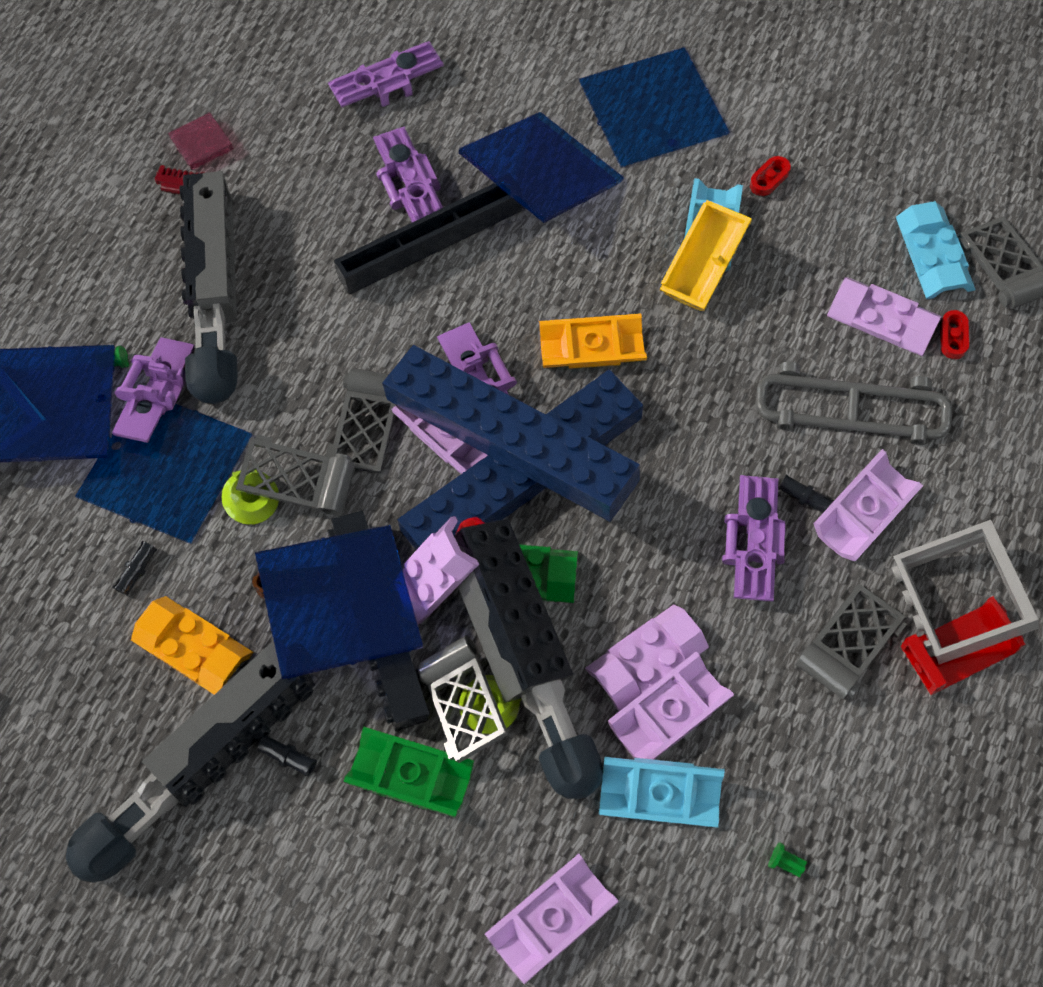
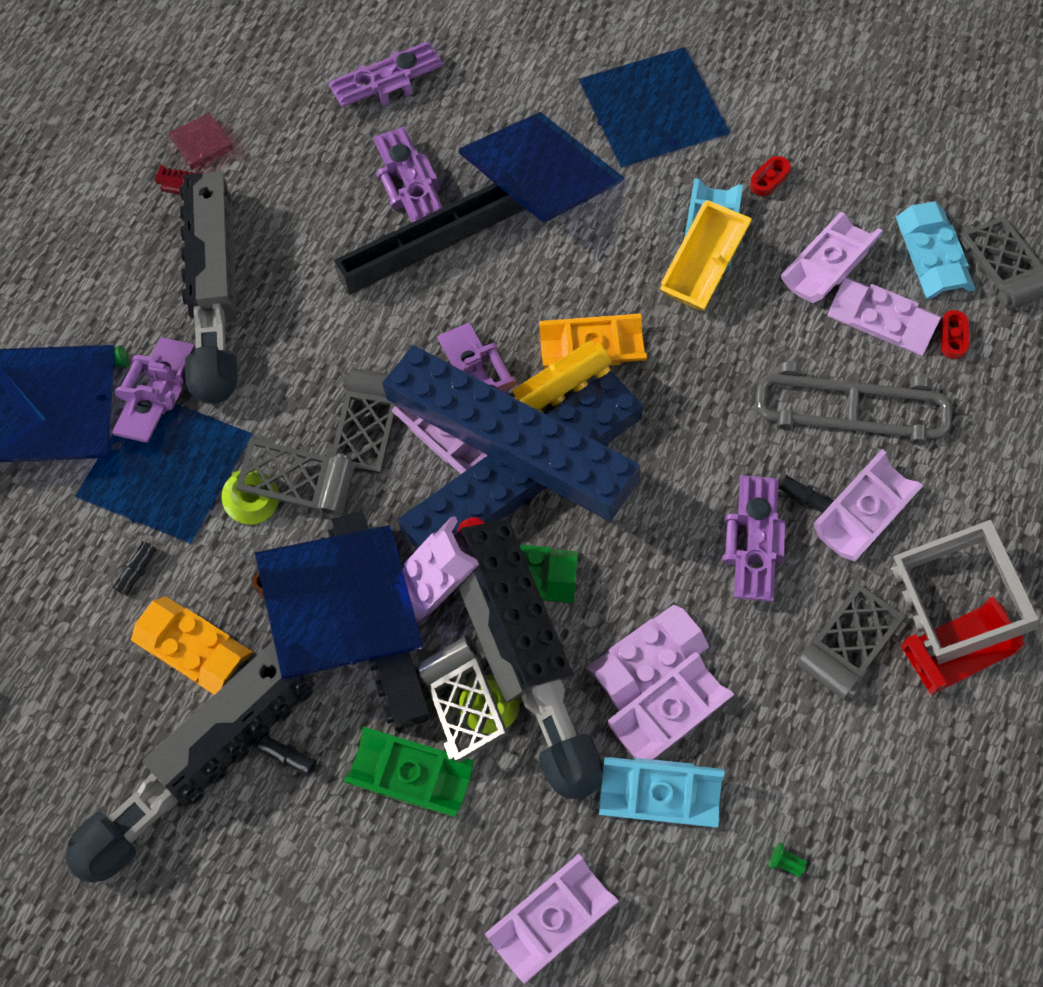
(564, 376): none -> yellow container
(828, 259): none -> lavender piece

